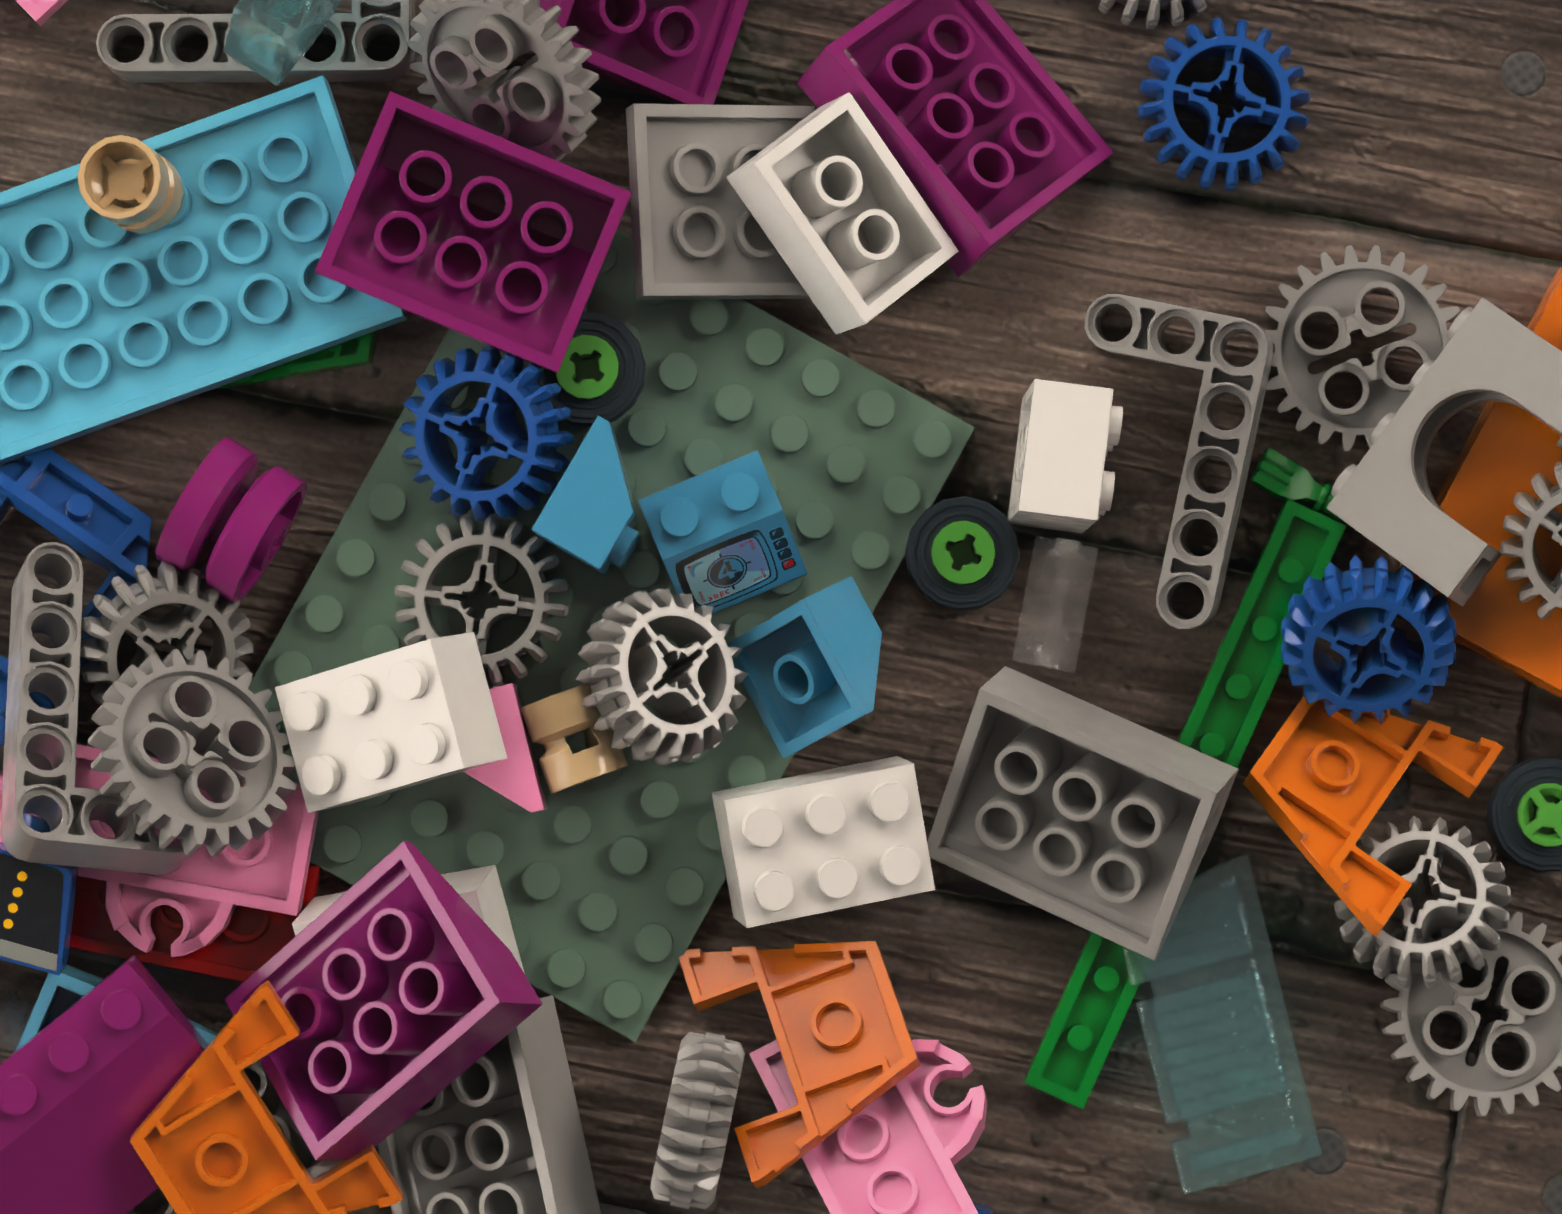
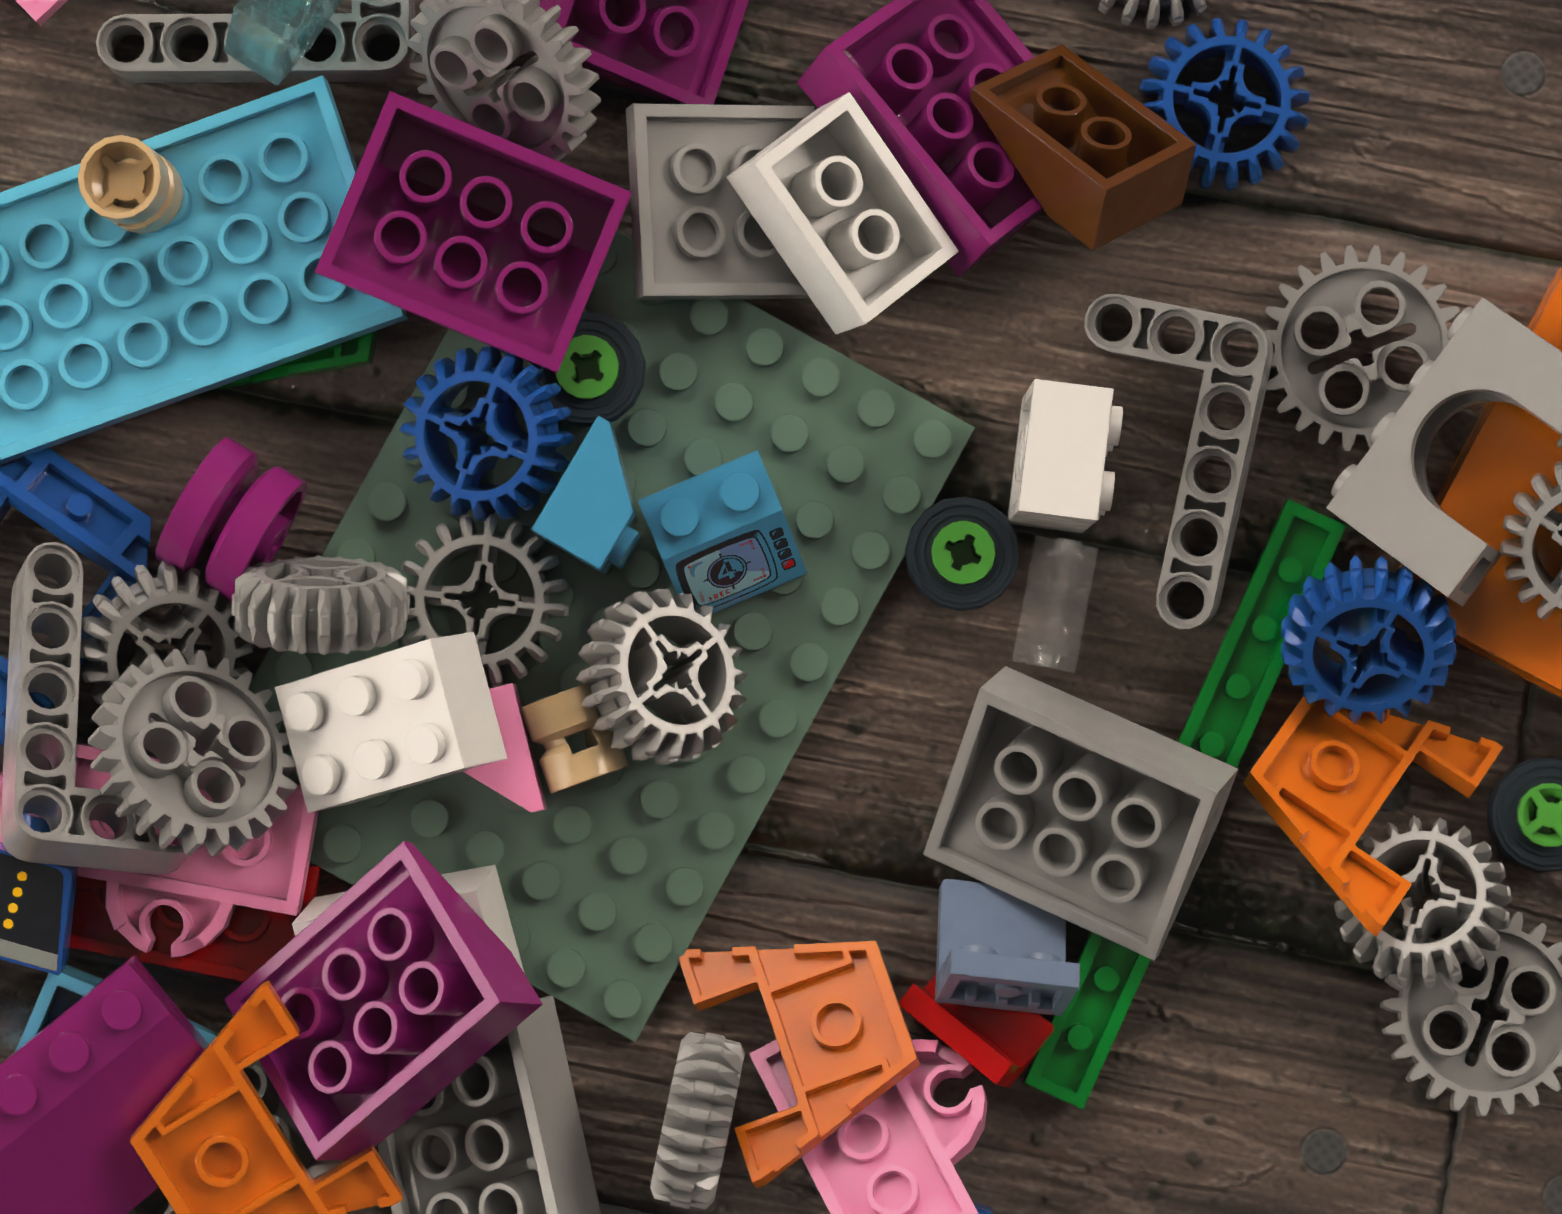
(320, 605): none -> light grey gear
(812, 666): dark azure slope -> none
(823, 841): white brick -> none
(990, 1039): none -> red panel
(1001, 952): none -> sand blue bracket
(1085, 145): none -> reddish brown slope
(1223, 1036): clear light blue piece -> none
(1290, 481): green piece -> none

